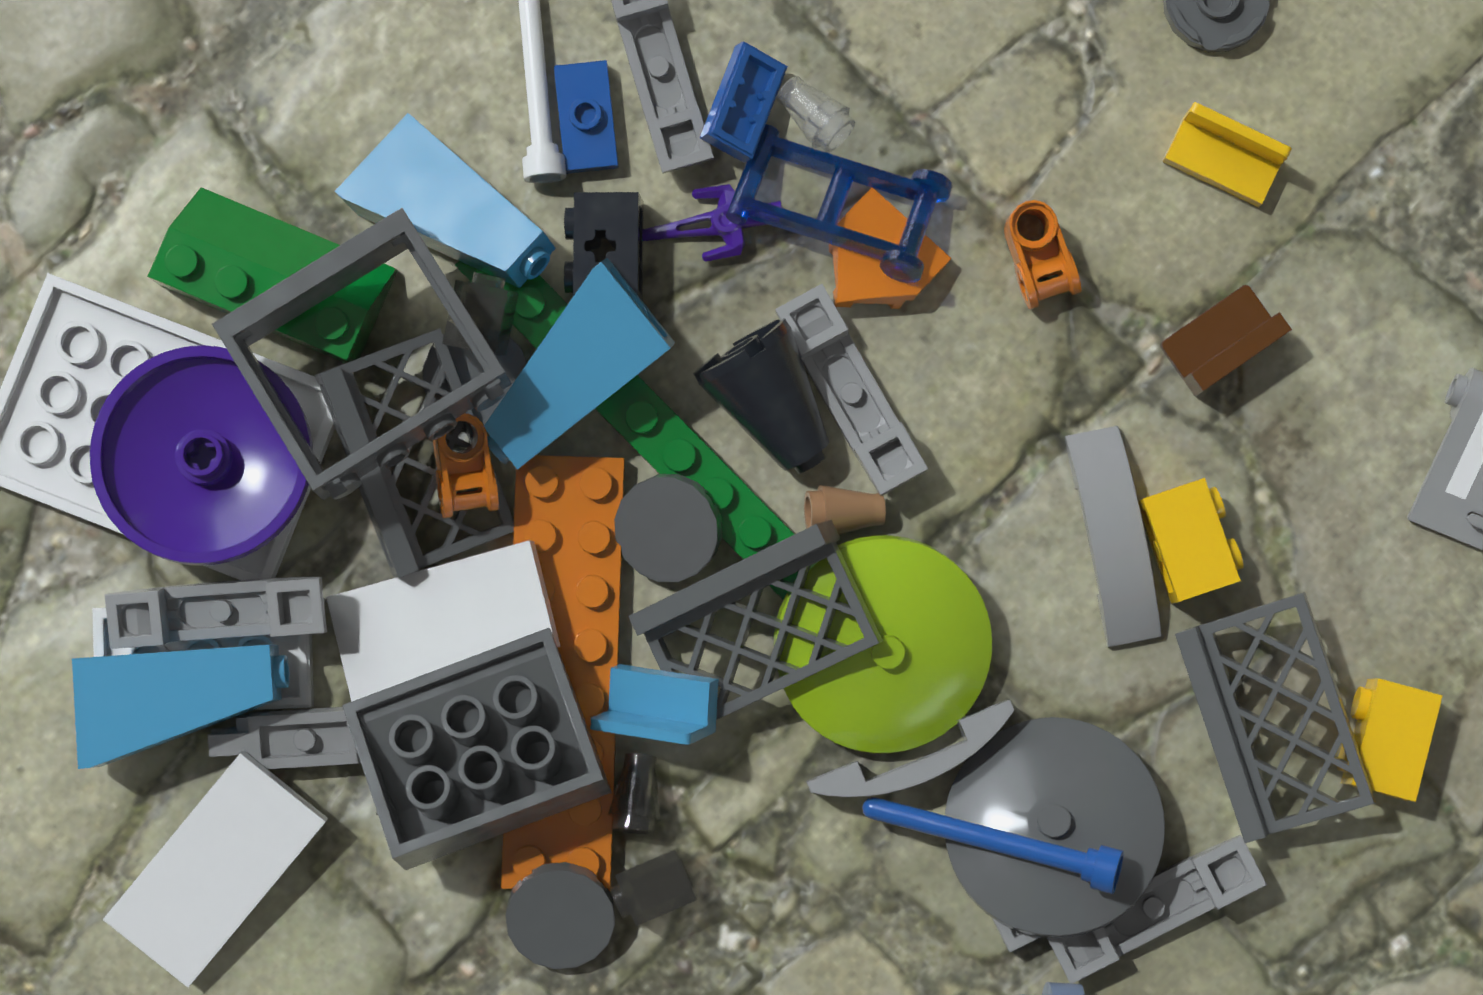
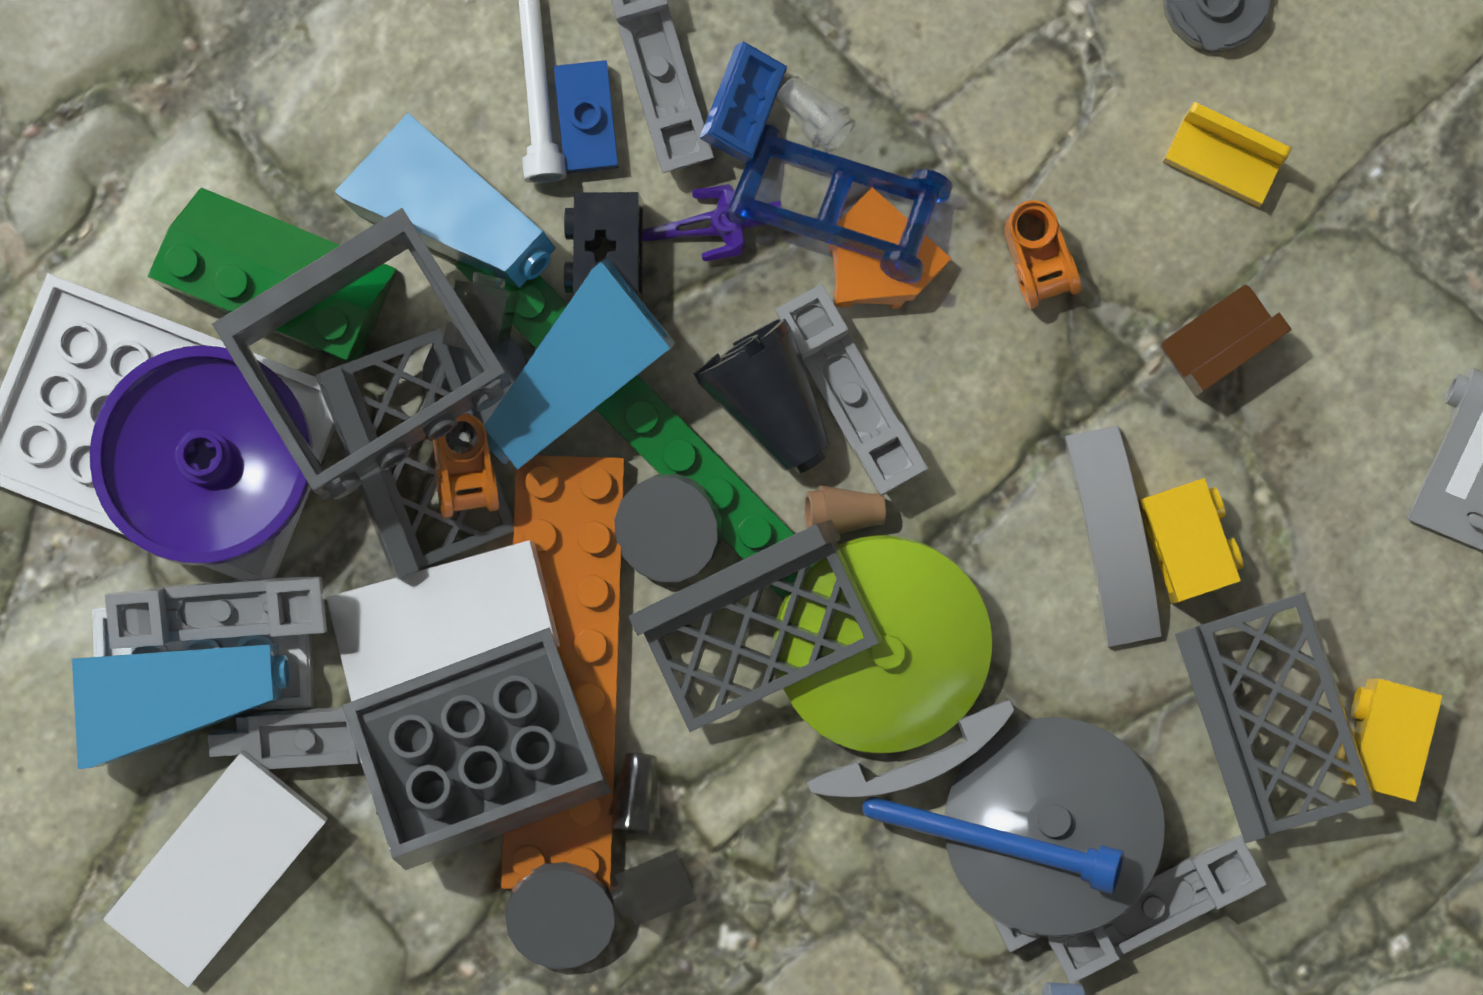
(659, 705): dark azure panel -> none

